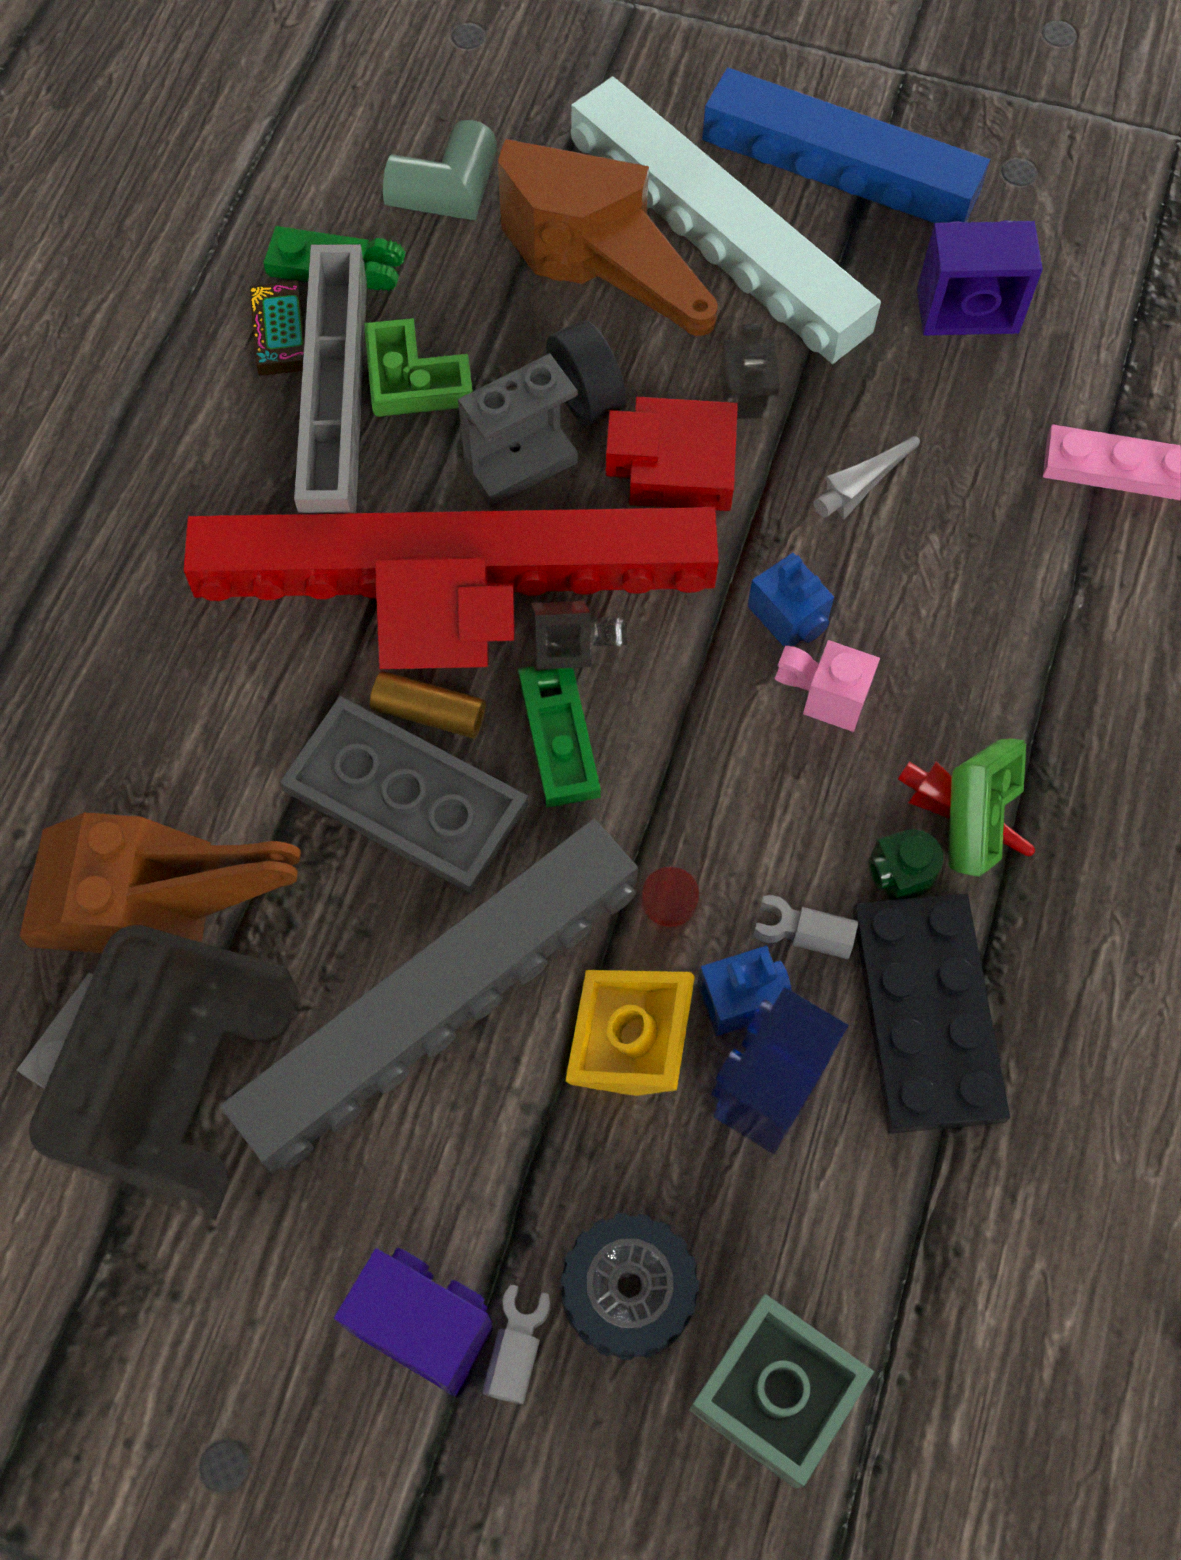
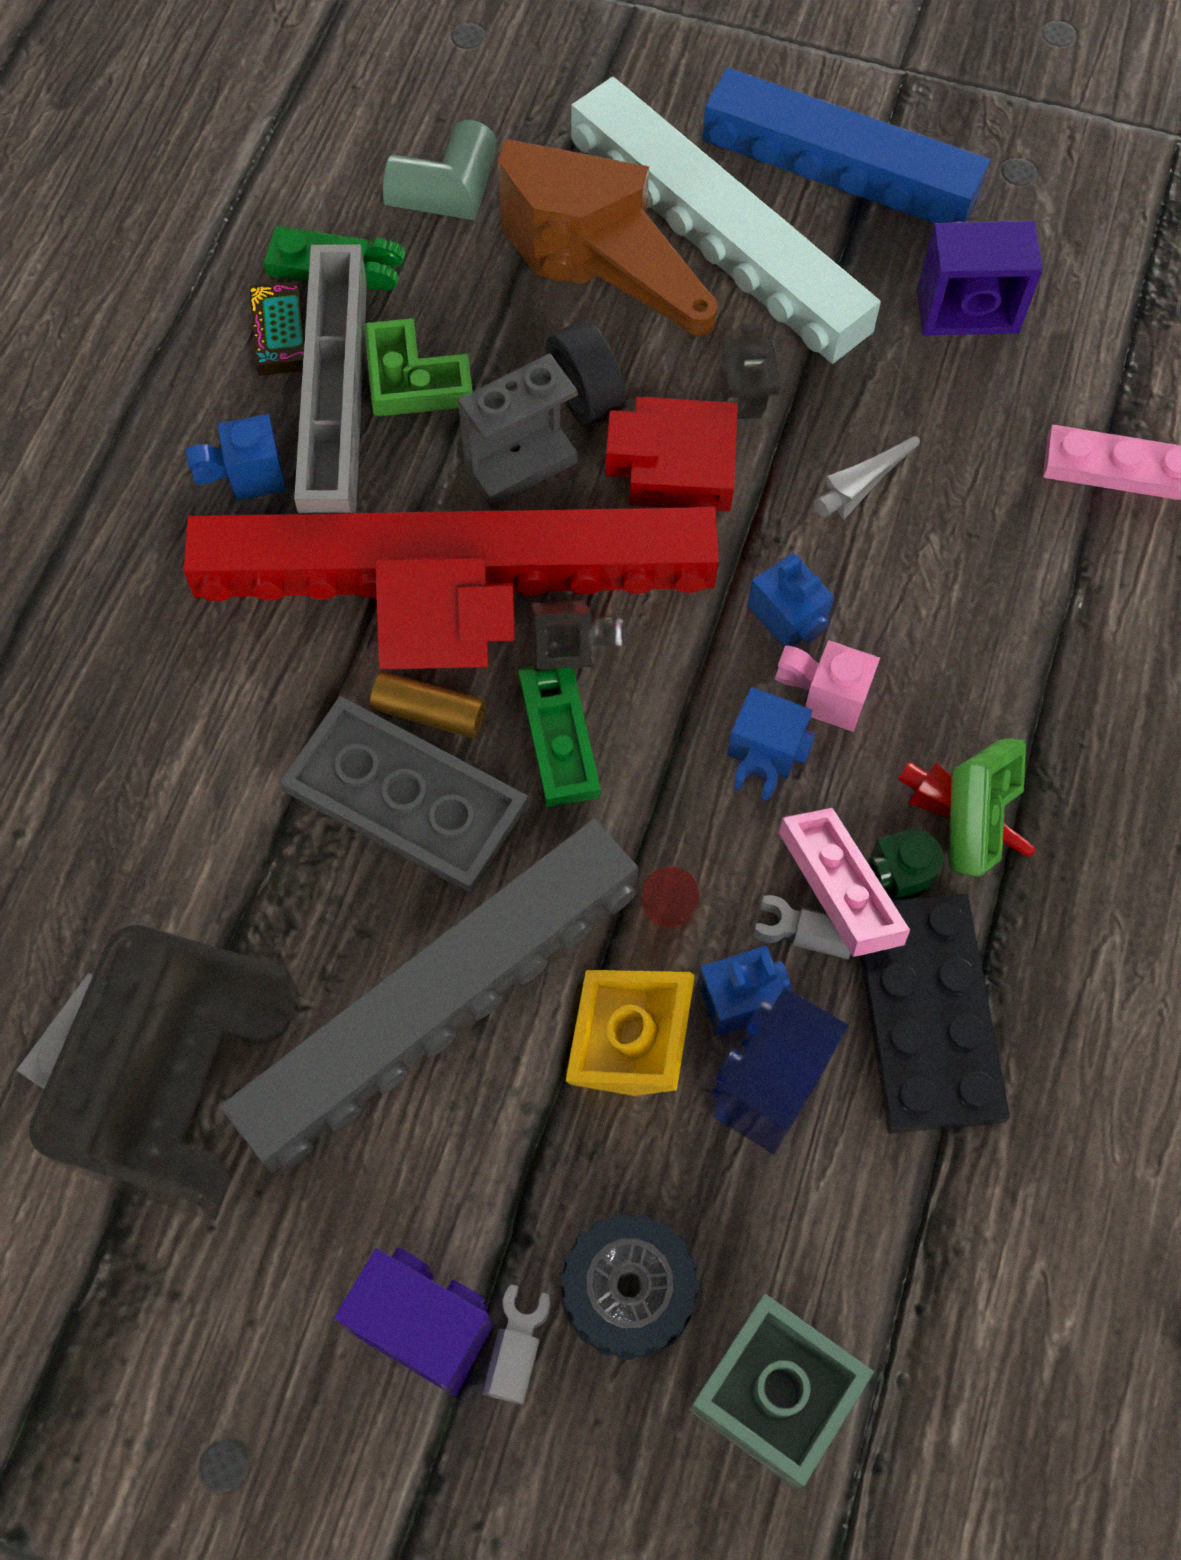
(130, 871): dark orange slope -> none
(246, 457): none -> blue brick
(769, 739): none -> blue brick
(843, 882): none -> bright pink plate

